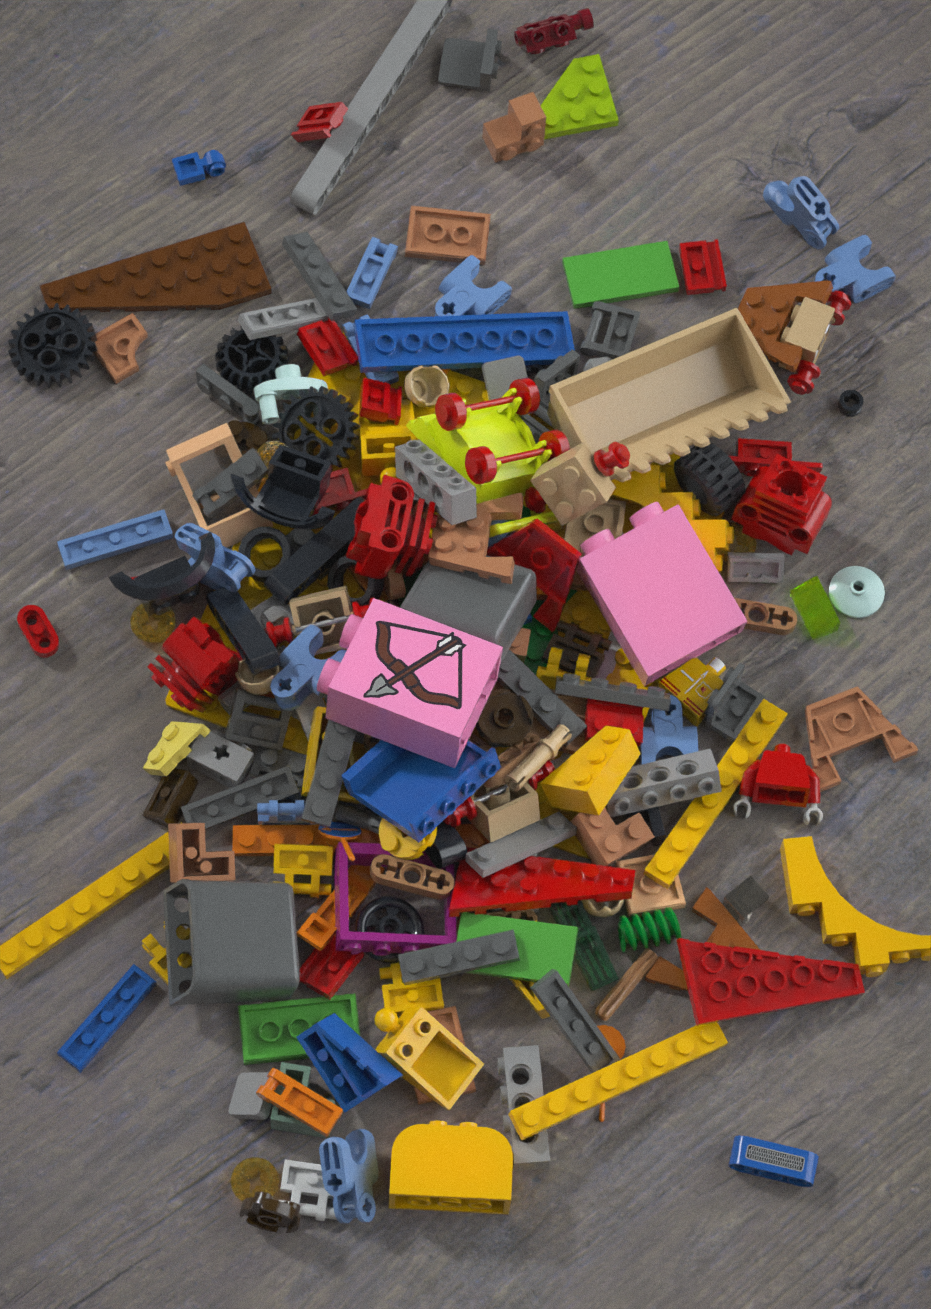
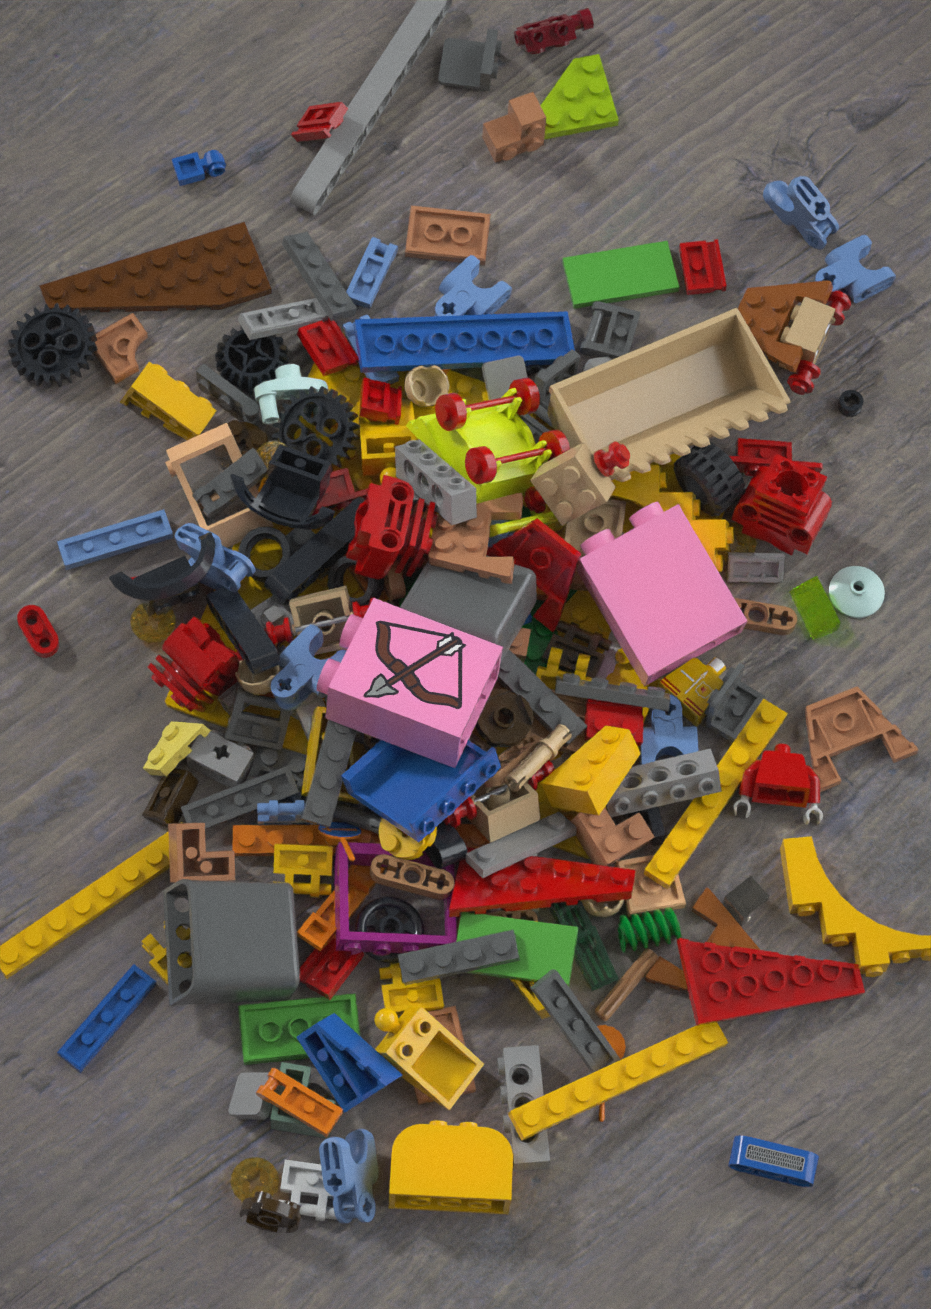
(169, 401): none -> yellow wedge

